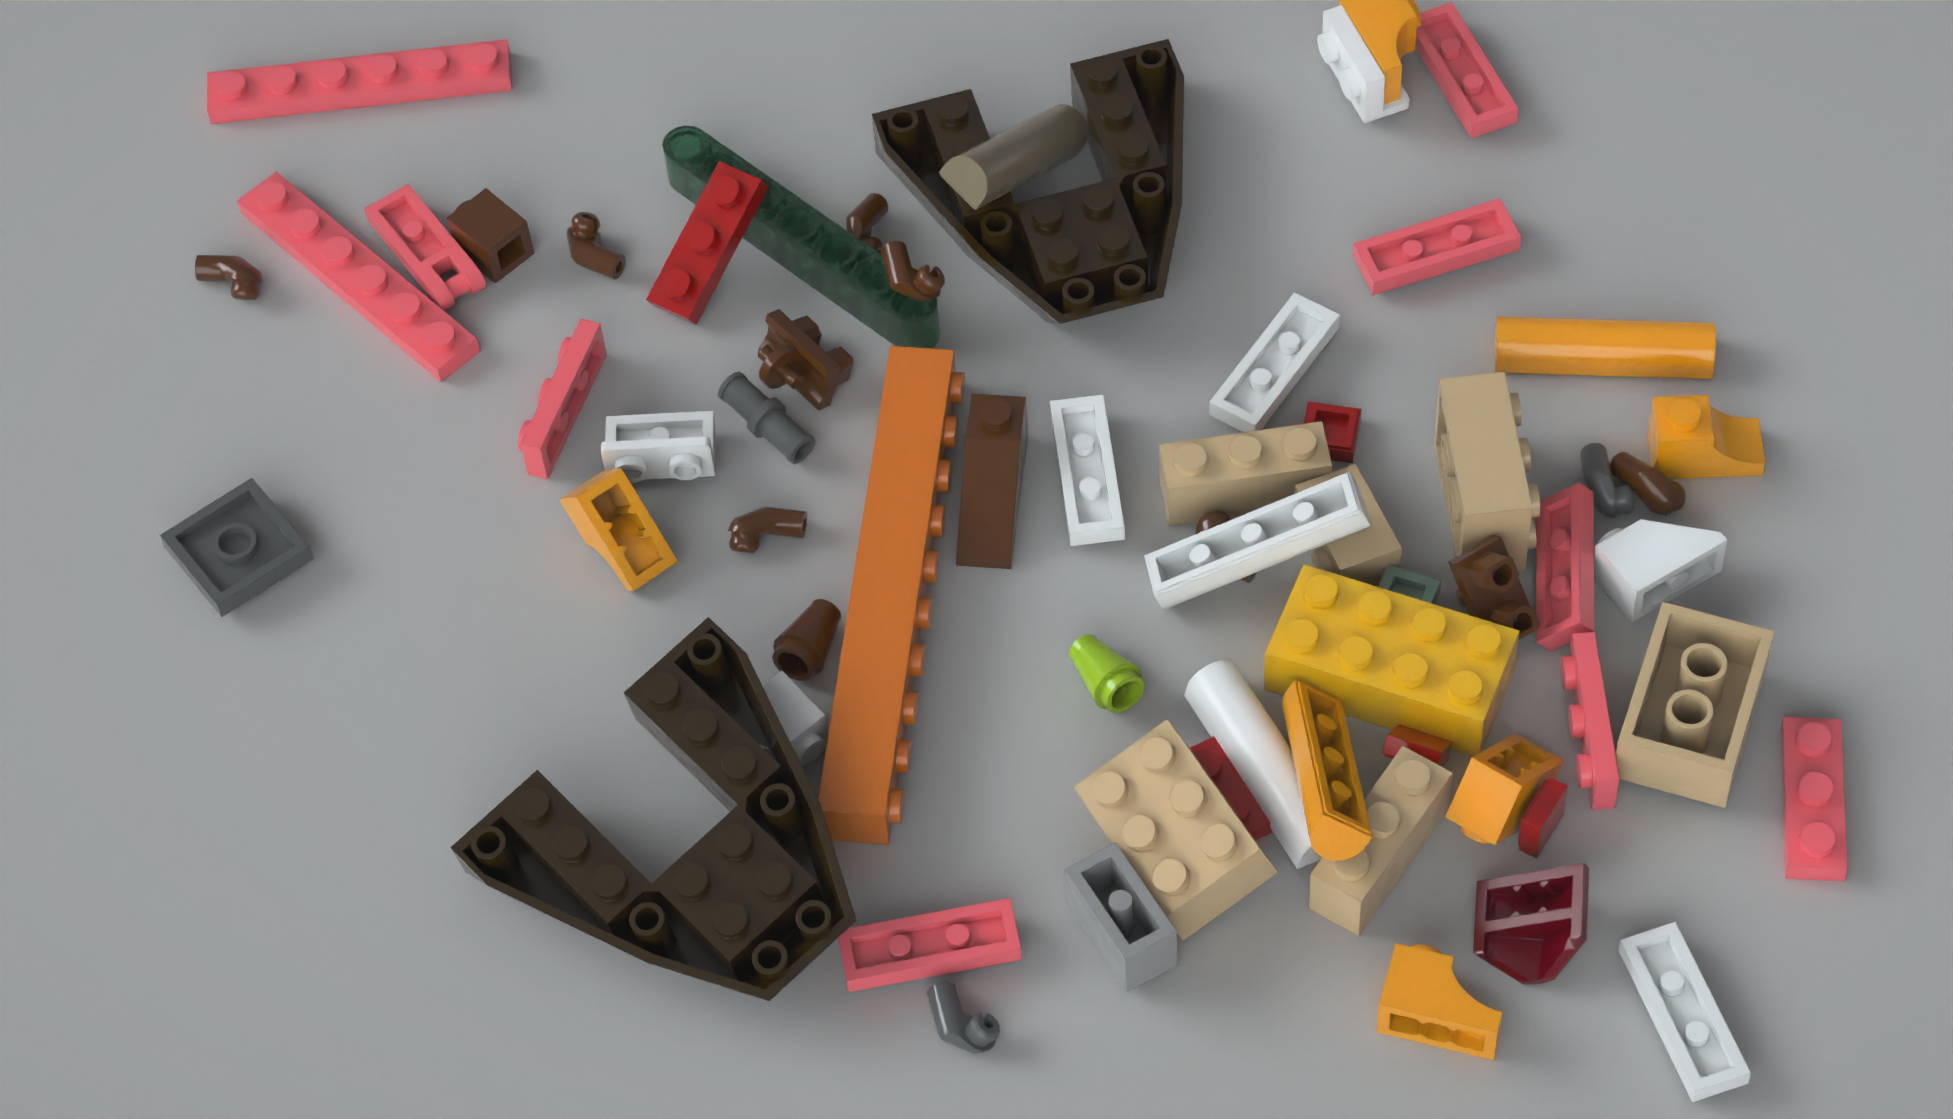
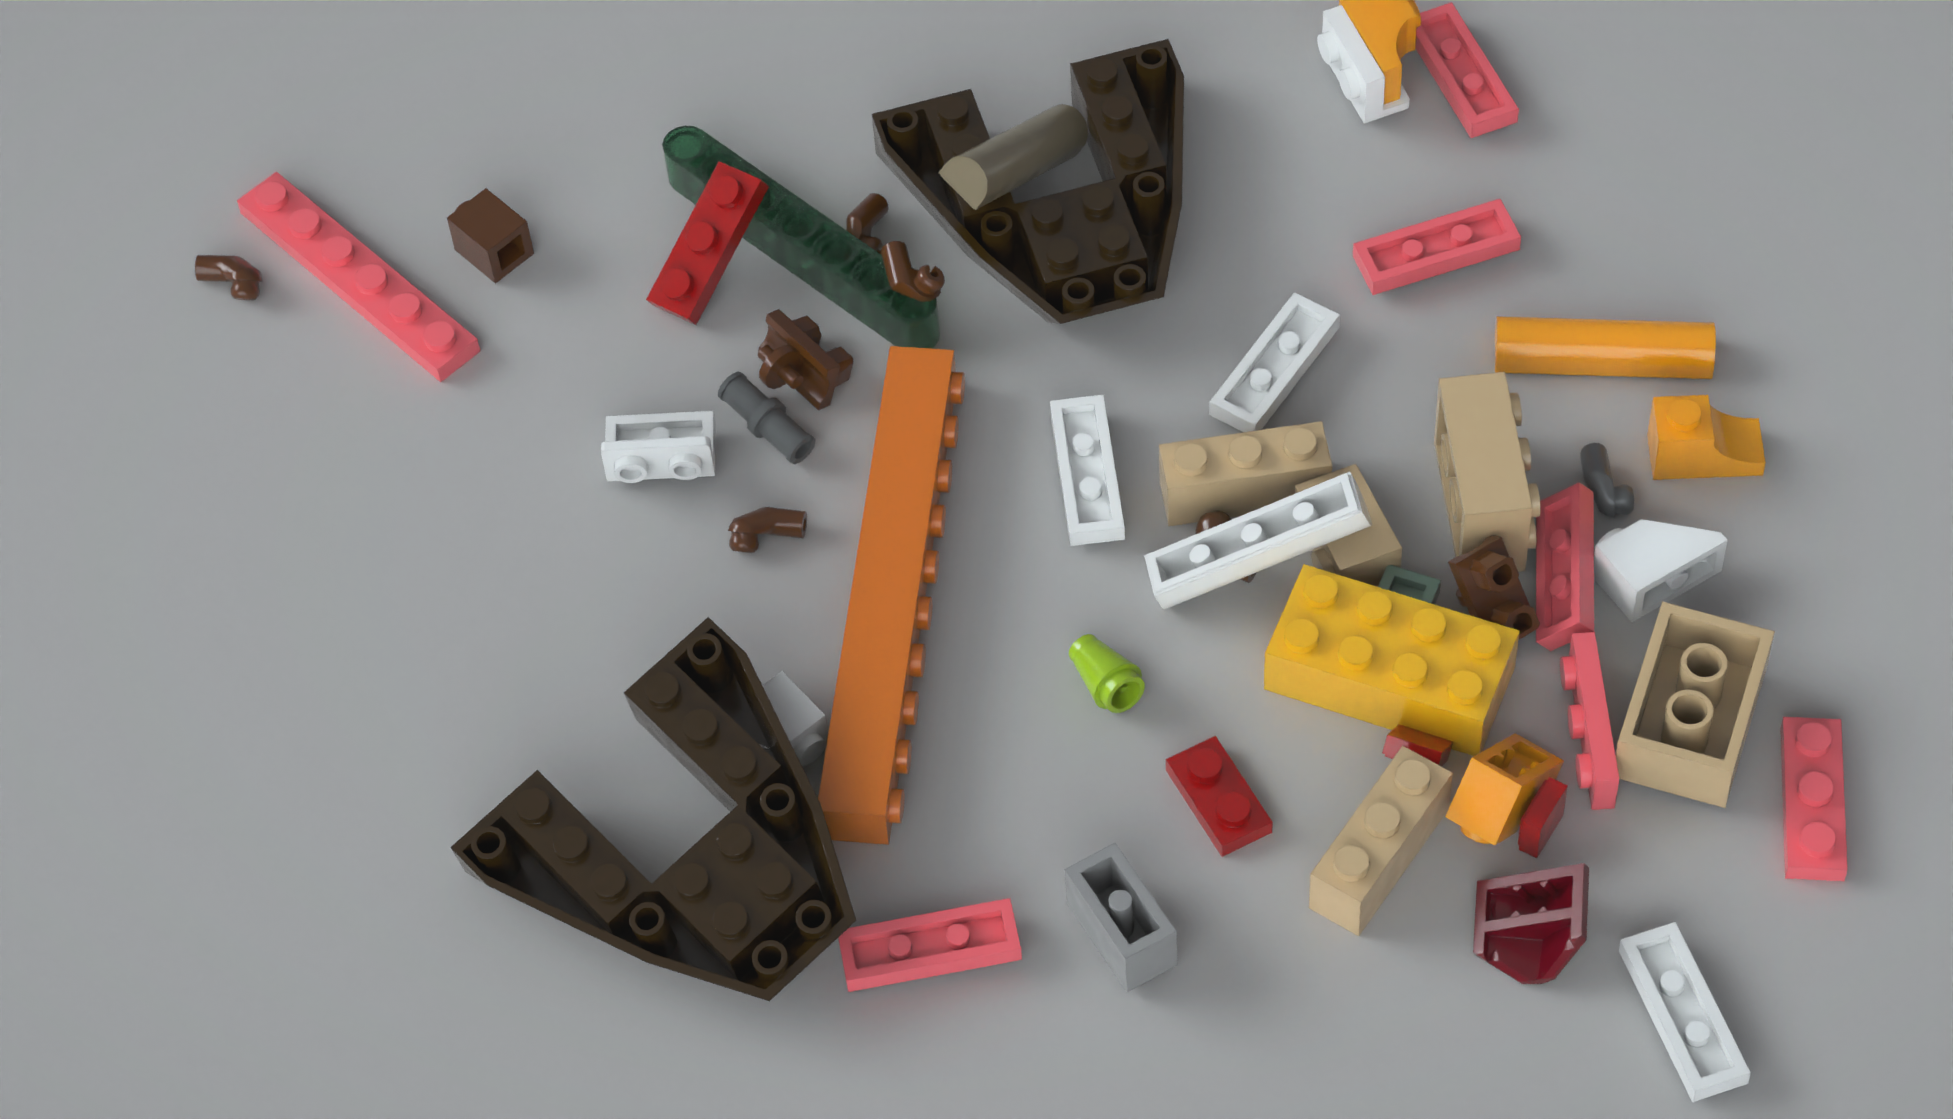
(237, 547): dark grey plate -> none
(359, 81): coral plate -> none
(424, 246): coral plate -> none
(562, 398): coral plate -> none
(587, 248): reddish brown arm -> none
(619, 527): light orange arch -> none
(807, 641): reddish brown cone -> none
(959, 1028): dark grey arm -> none
(992, 480): reddish brown slope -> none
(1175, 829): tan brick -> none
(1256, 751): white brick -> none
(1326, 772): light orange brick -> none
(1340, 428): red tile -> none
(1430, 1007): light orange arch -> none
(1648, 484): reddish brown arm -> none

